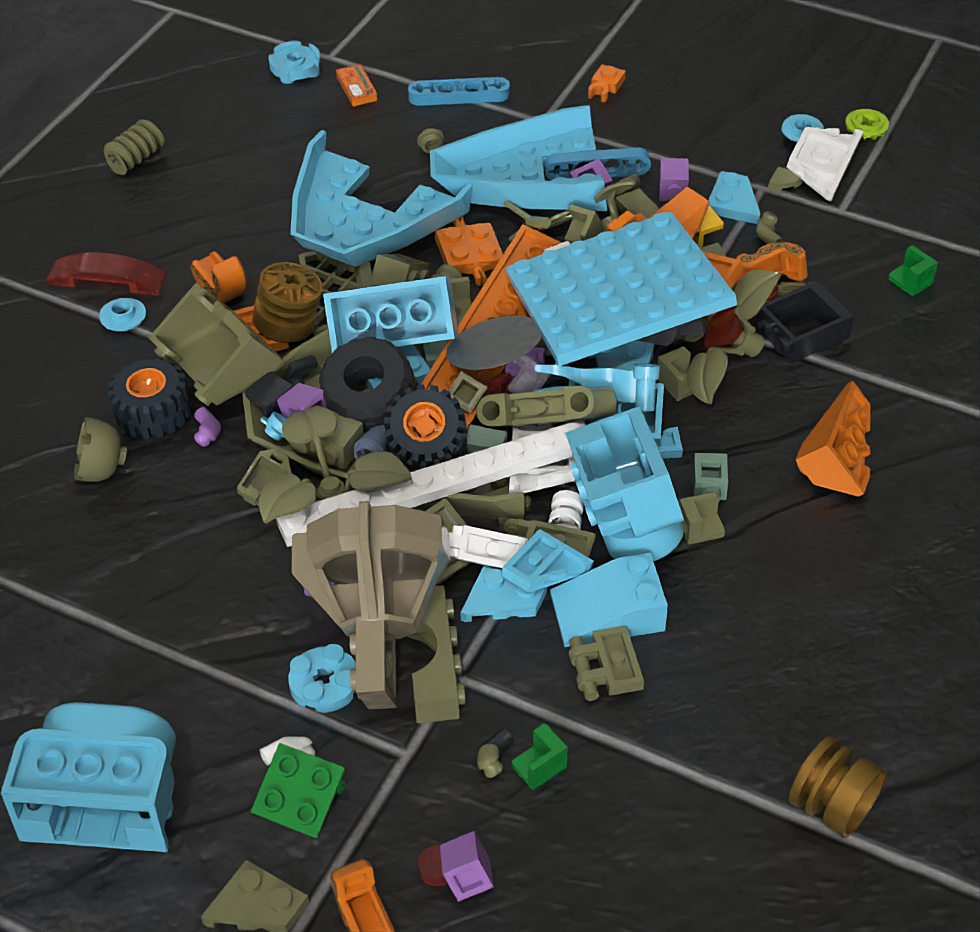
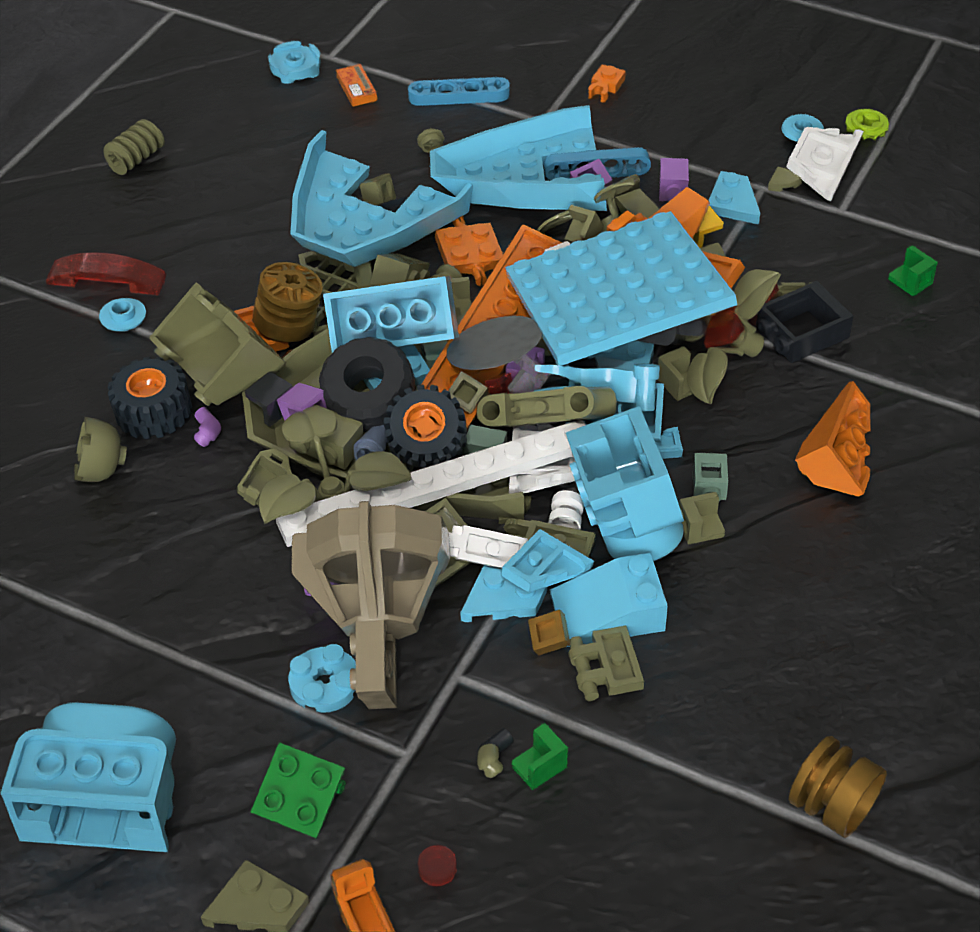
(221, 277): orange animal -> none
(274, 425): medium azure plate -> none
(298, 368): black arm -> none
(300, 743): white arm -> none
(378, 189): none -> olive slope
(435, 685): olive arch -> none
(466, 866): medium lavender panel -> none
(531, 221): olive plant -> none
(549, 632): none -> pearl gold plate
(766, 228): olive arm -> none
(778, 257): orange animal -> none

